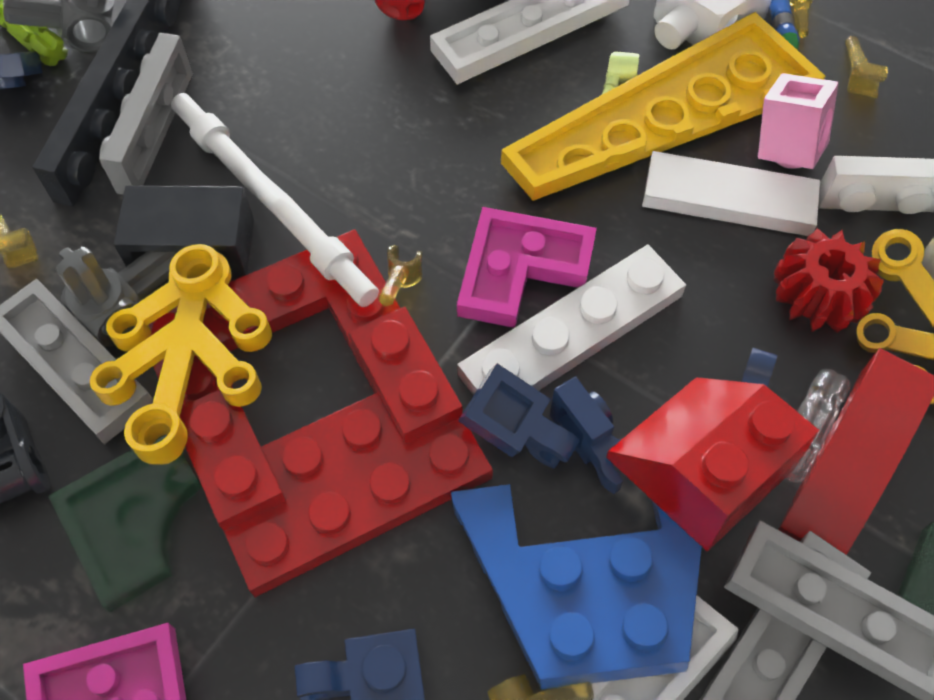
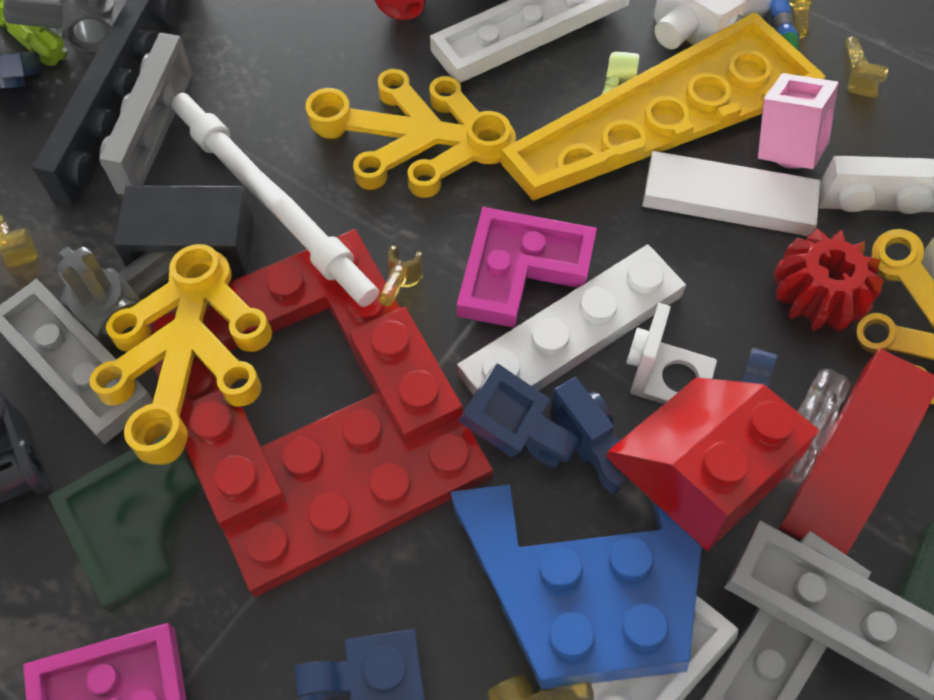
(475, 138): none -> yellow plant
(653, 357): none -> white bracket

